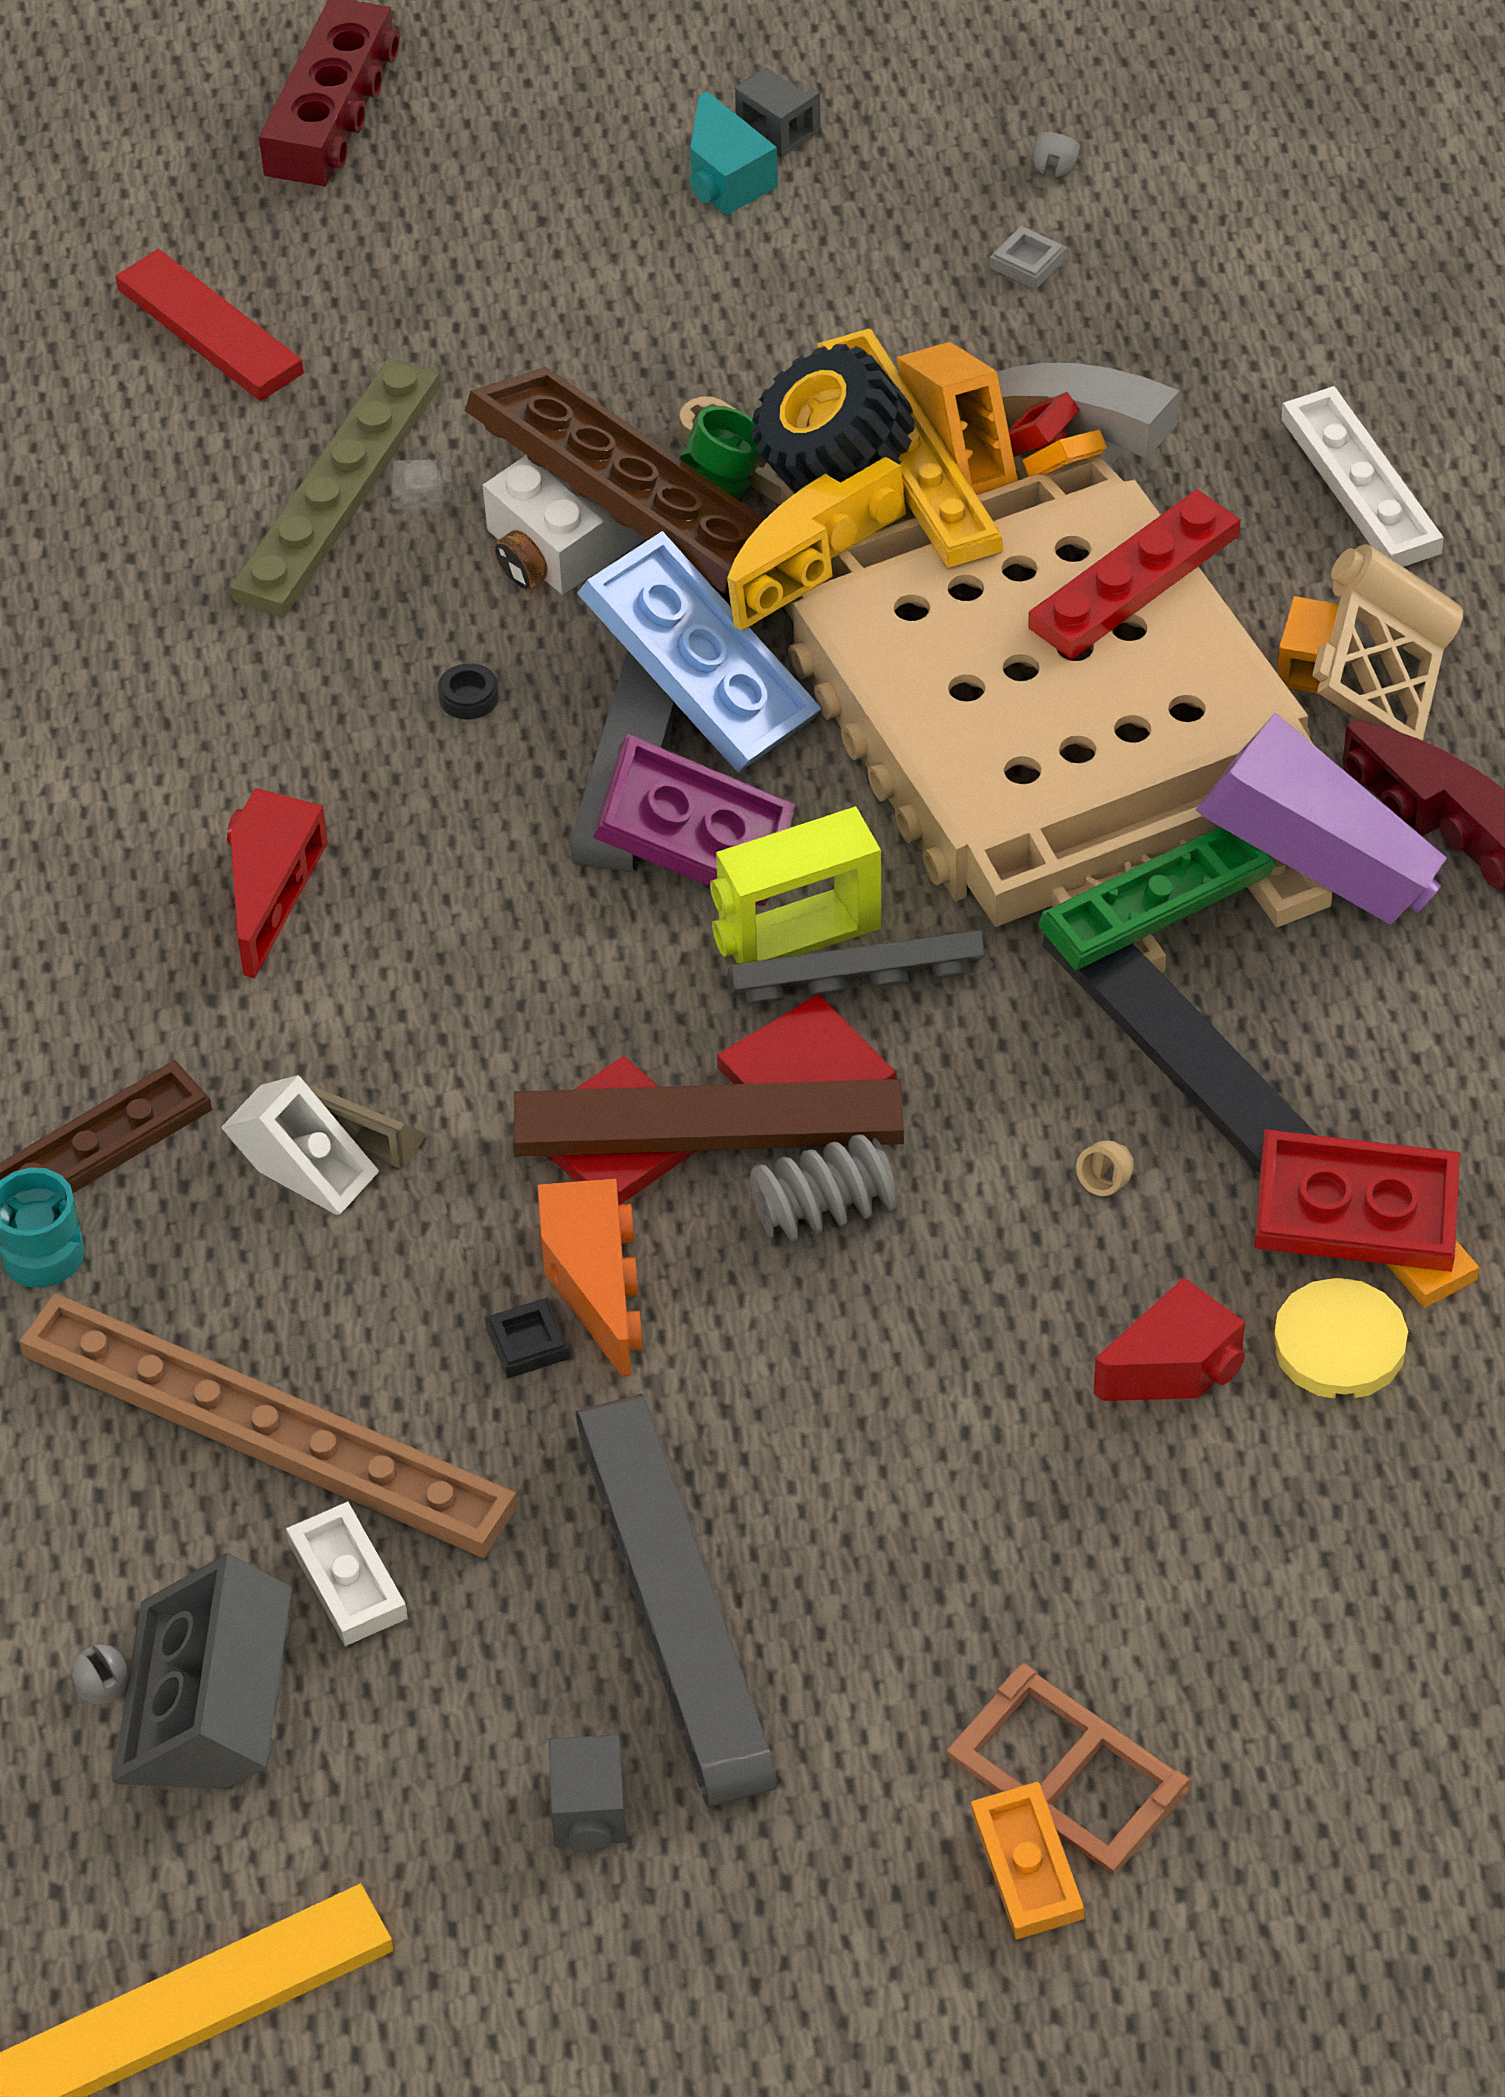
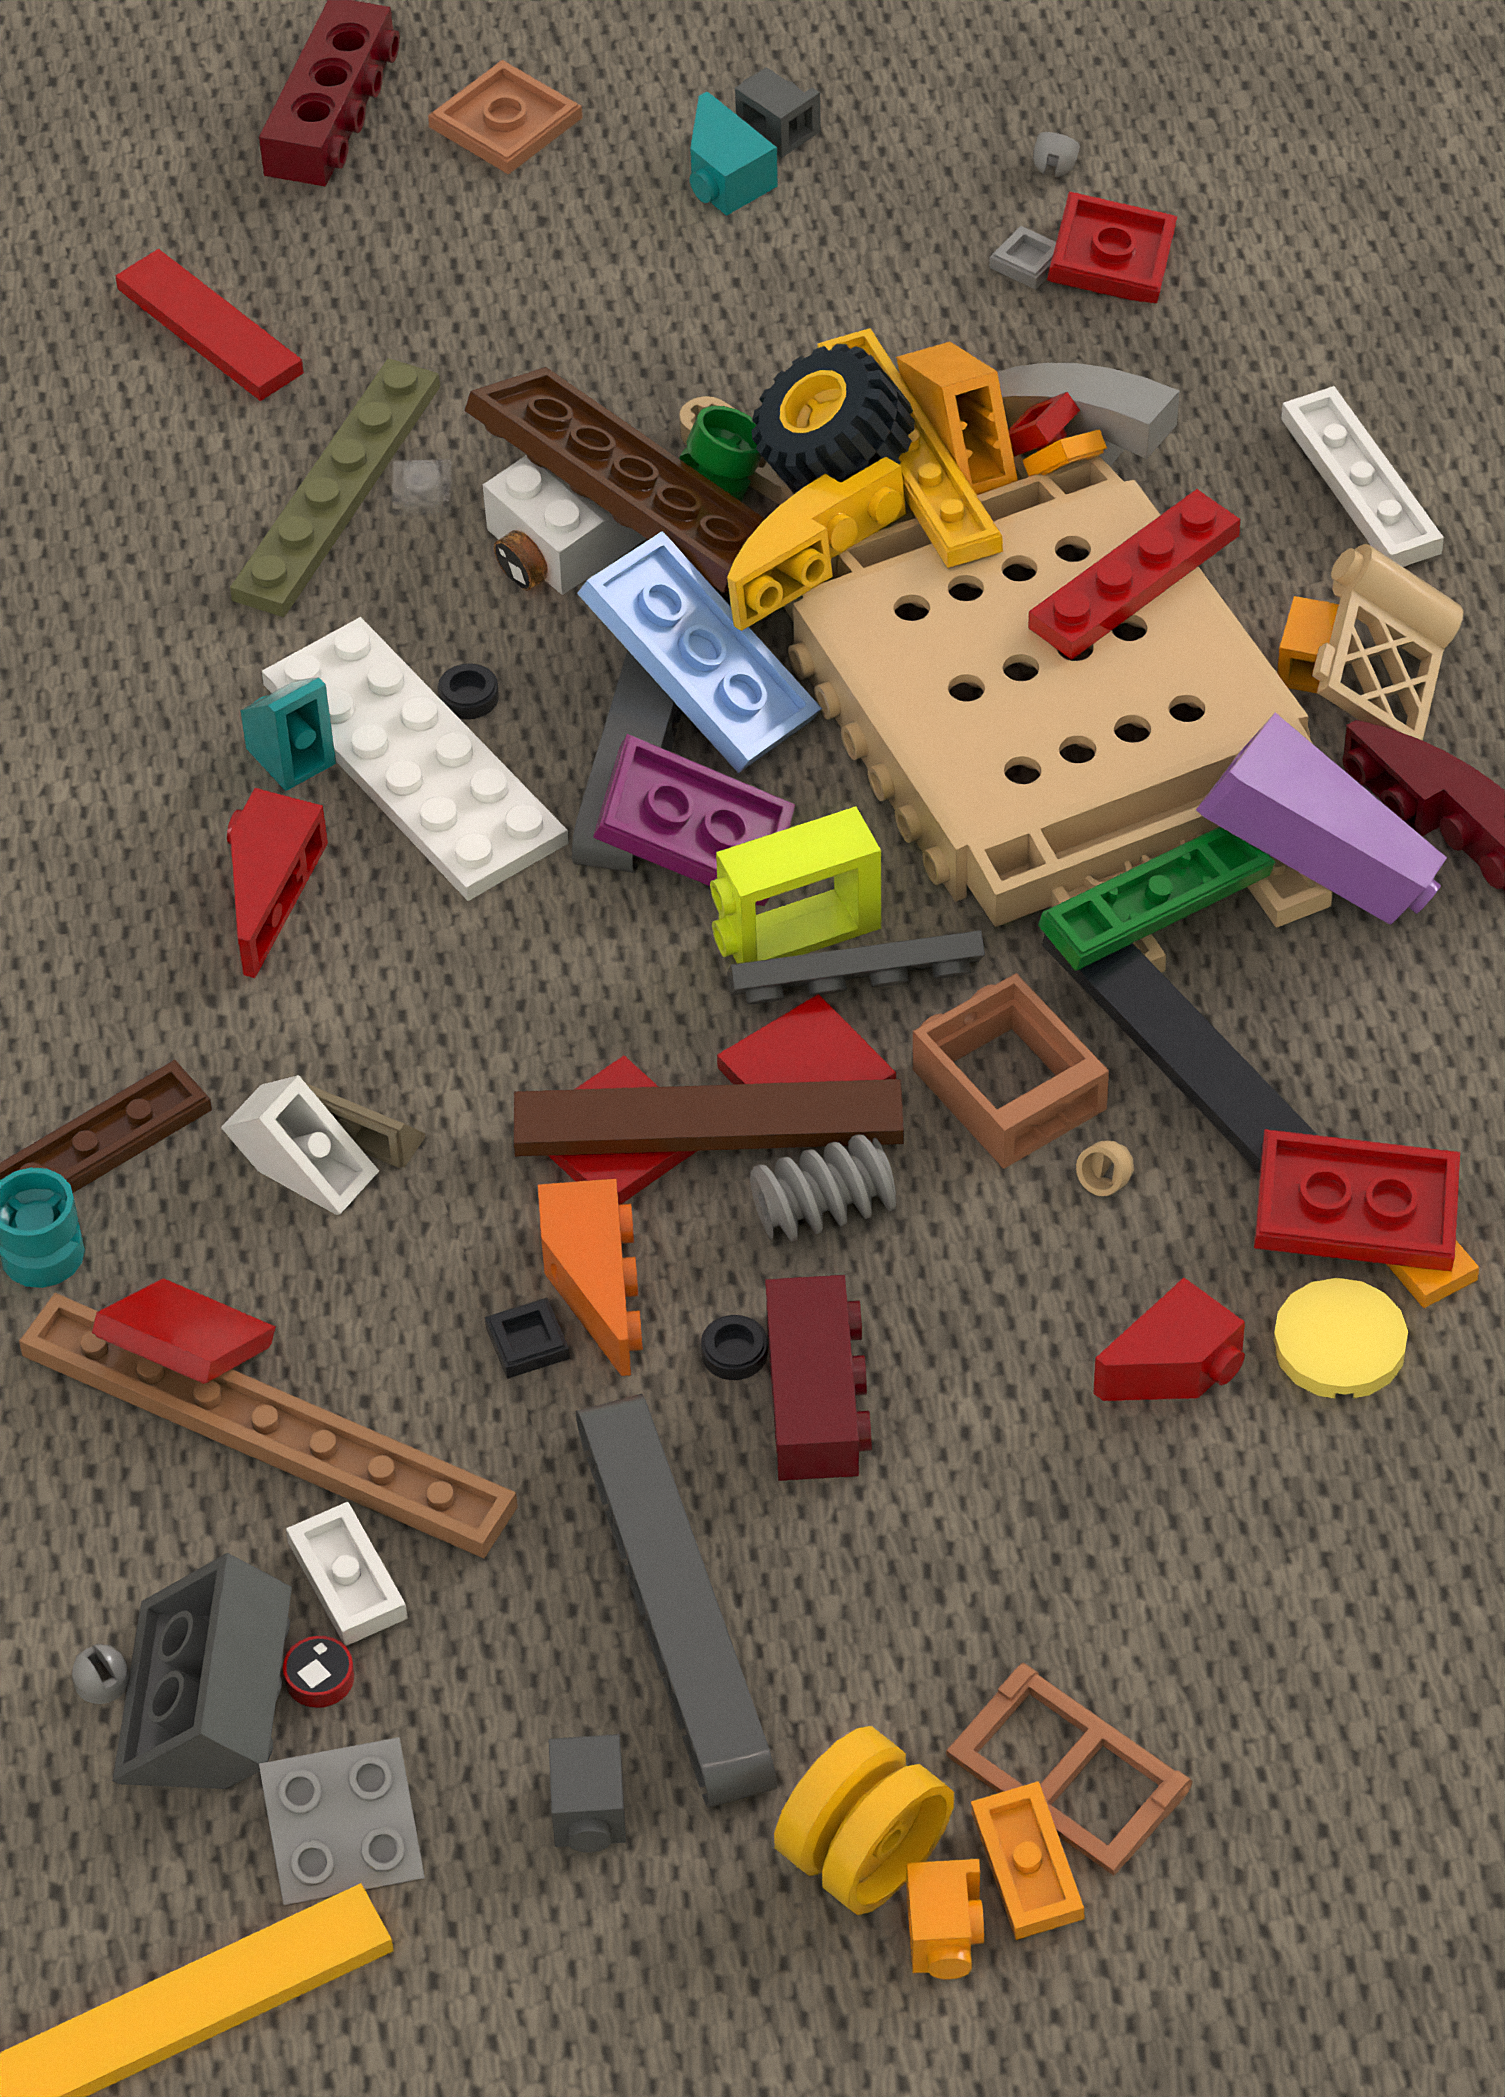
(183, 1330): none -> red tile
(291, 732): none -> teal slope
(318, 1671): none -> tile
(341, 1820): none -> light grey hinge
(422, 762): none -> white plate
(505, 116): none -> nougat tile
(734, 1347): none -> black tile
(816, 1377): none -> dark red brick
(863, 1819): none -> yellow wheel
(944, 1916): none -> light orange brick
(1040, 1114): none -> nougat window
(1112, 248): none -> red tile

